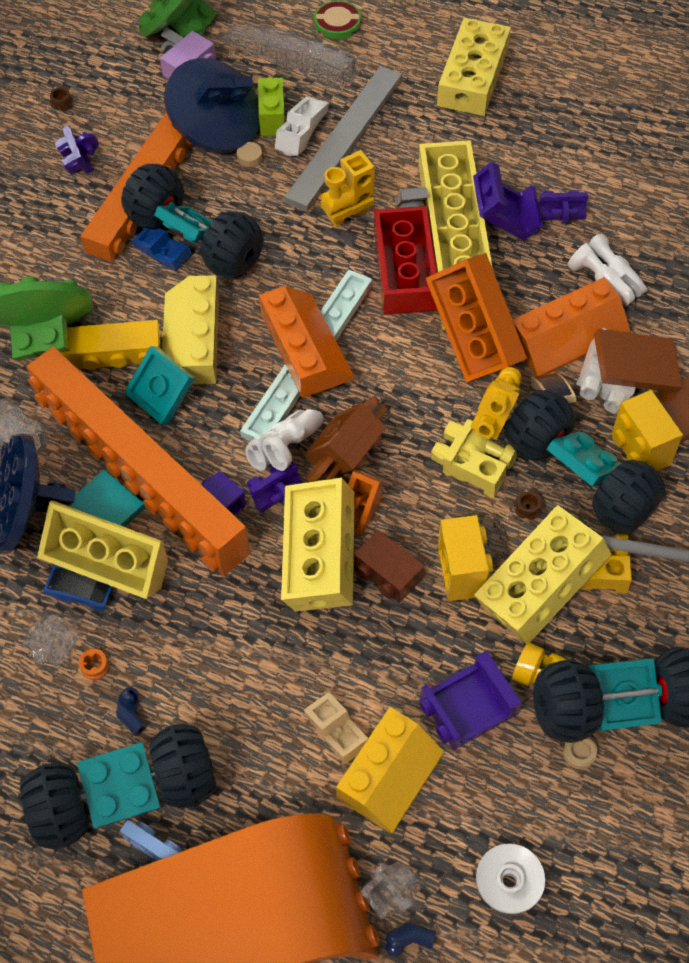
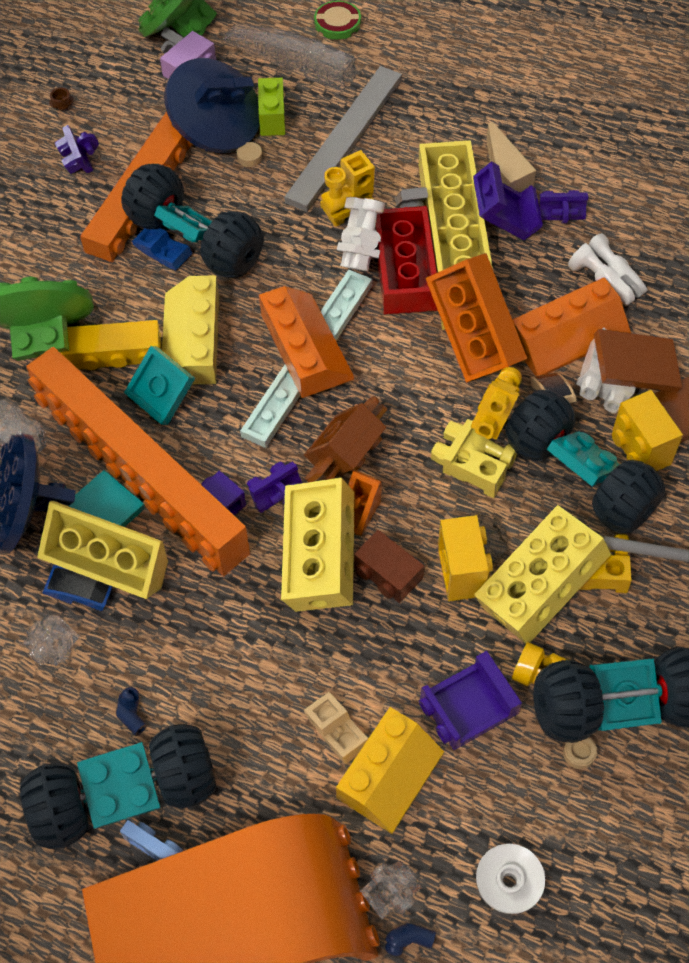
(94, 673): orange bush -> none
(274, 444): white piece -> none
(300, 124): white slope -> none
(360, 236): none -> white hips
(473, 92): light yellow brick -> none
(513, 166): none -> tan slope
(531, 499): reddish brown plate -> none

